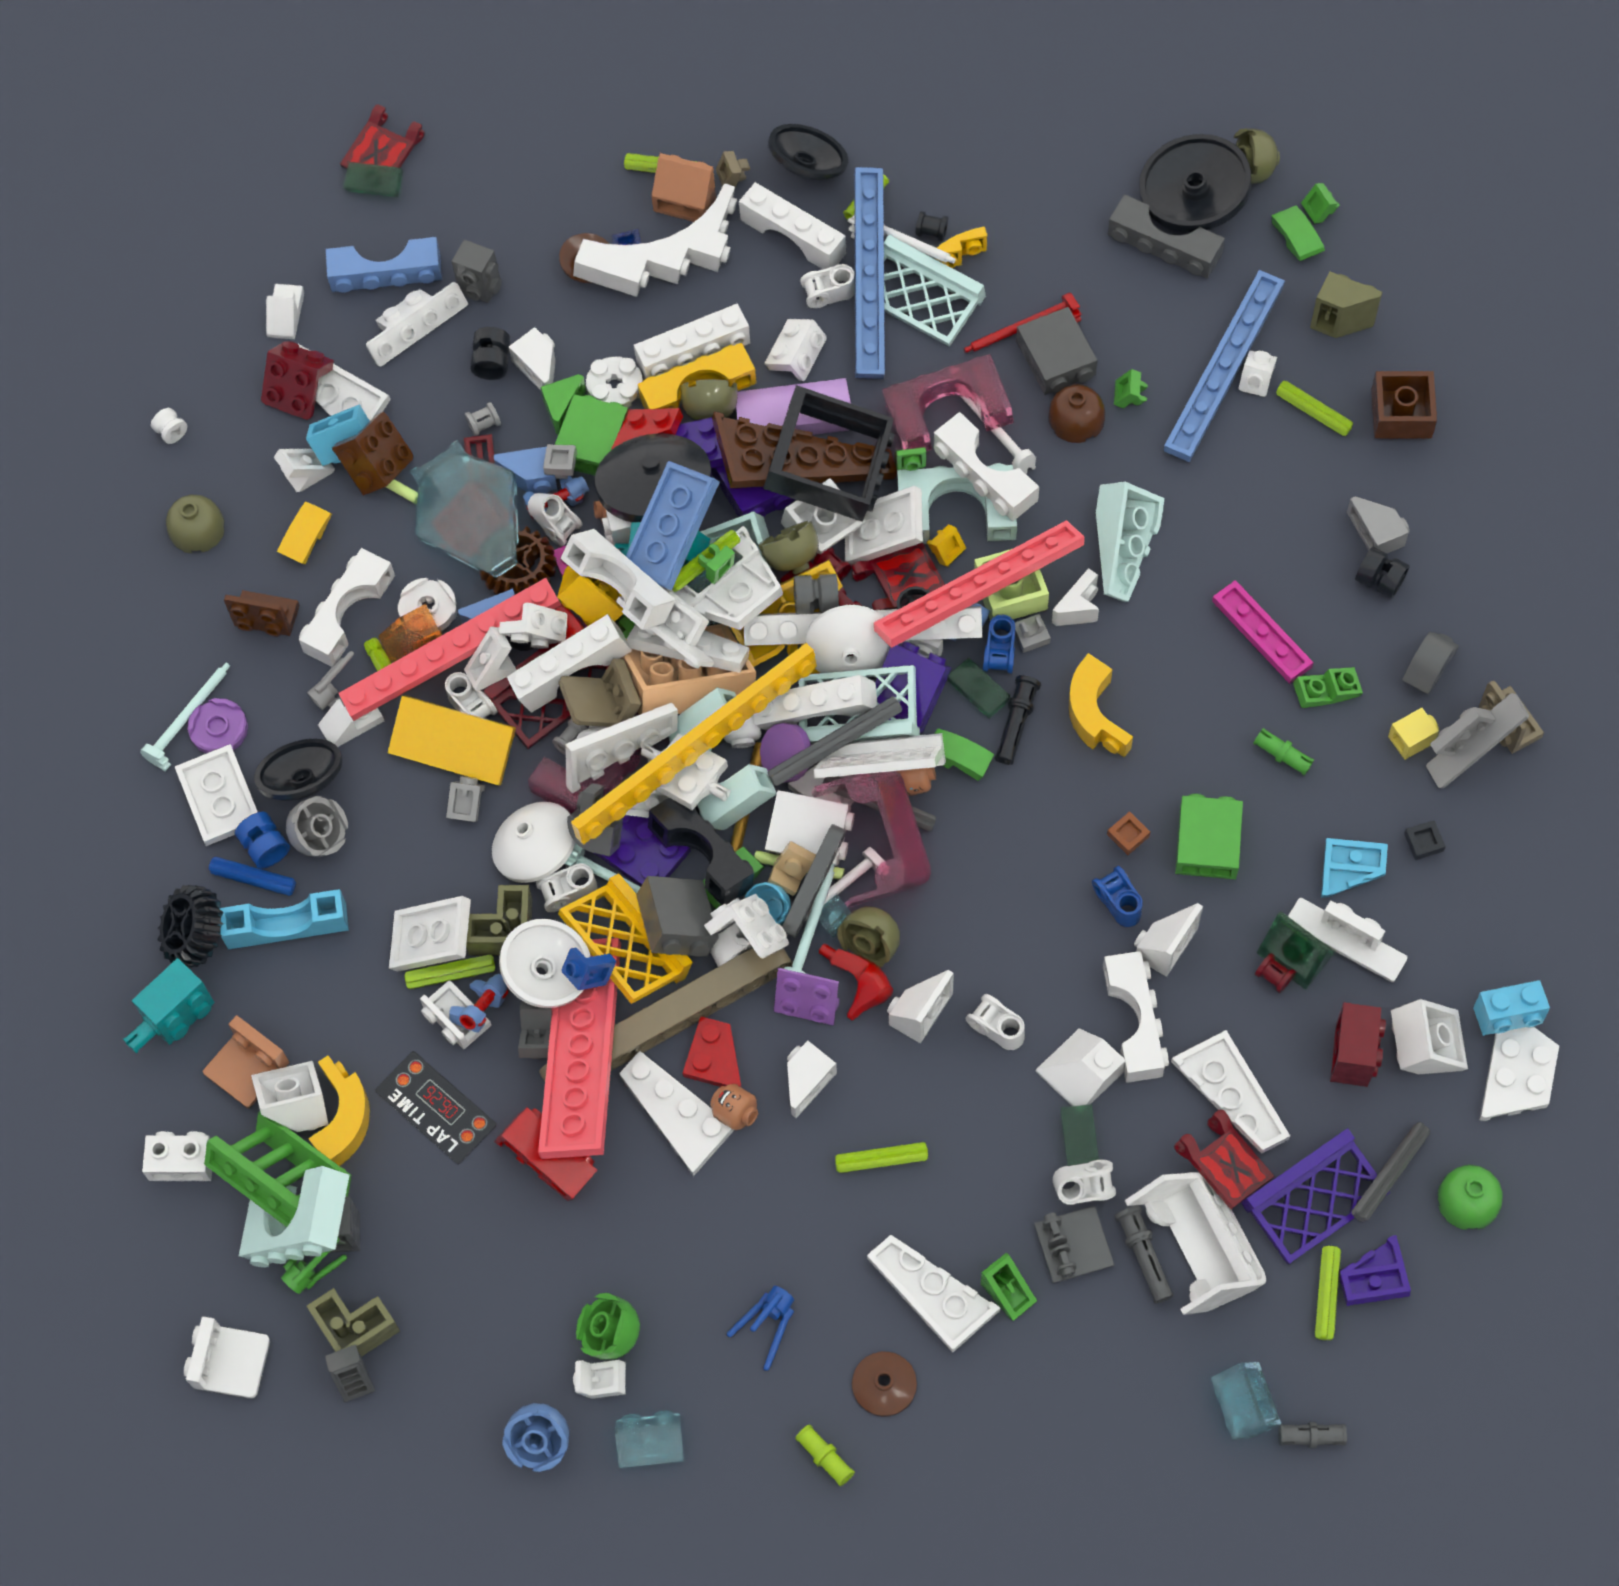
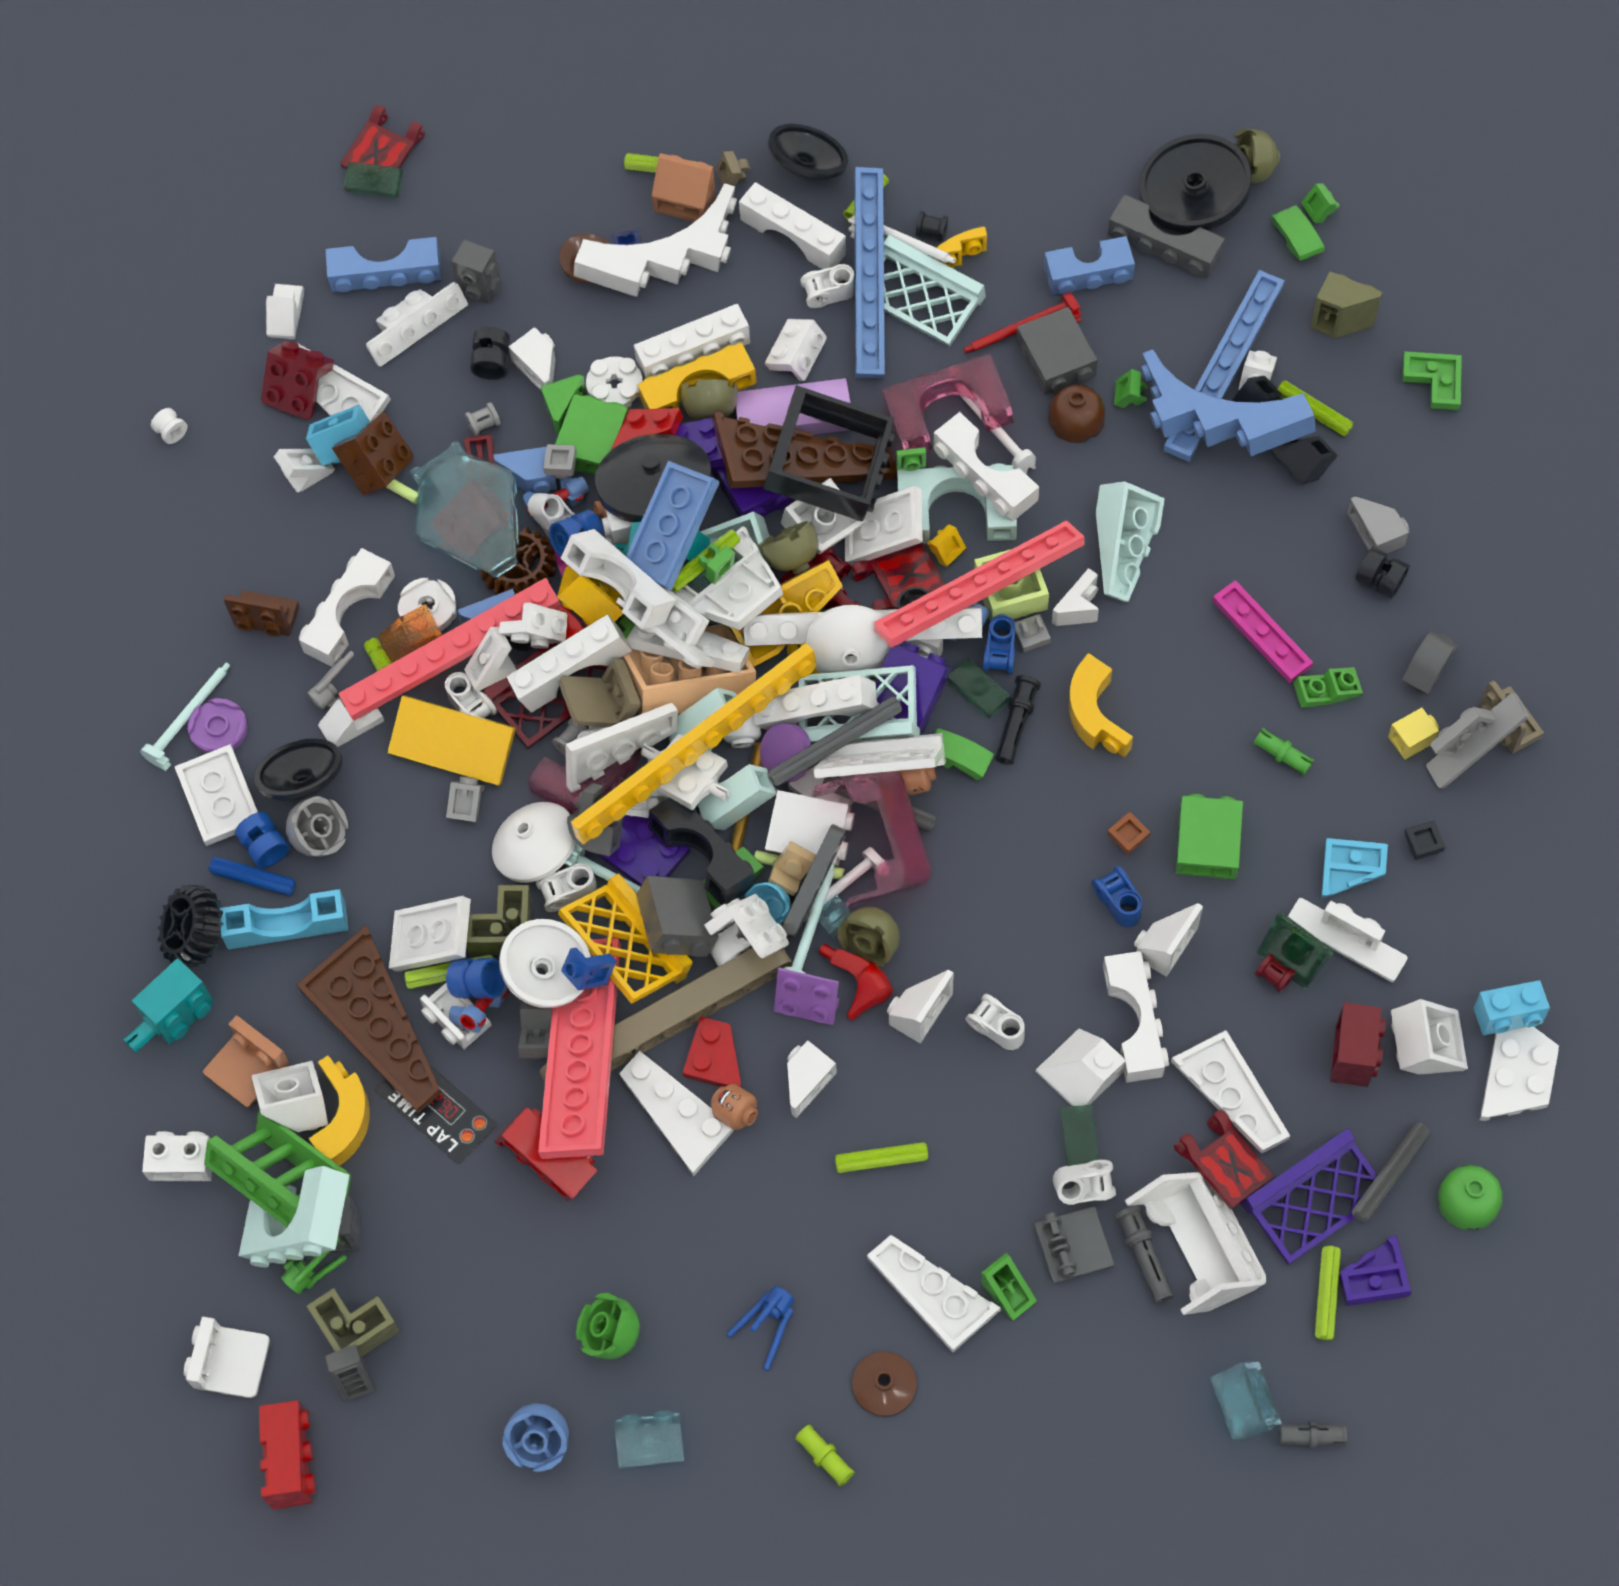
(194, 523): olive cylinder -> none
(286, 1455): none -> red wedge
(303, 532): yellow slope -> none
(364, 1007): none -> reddish brown wing
(474, 978): none -> blue wheel
(562, 530): none -> blue wheel
(599, 1378): white bracket -> none
(815, 593): dark grey wheel -> none
(1069, 274): none -> medium blue arch
(1254, 424): none -> medium blue arch
(1305, 457): none -> black arch
(1404, 405): reddish brown brick -> none
(1440, 371): none -> bright green plate

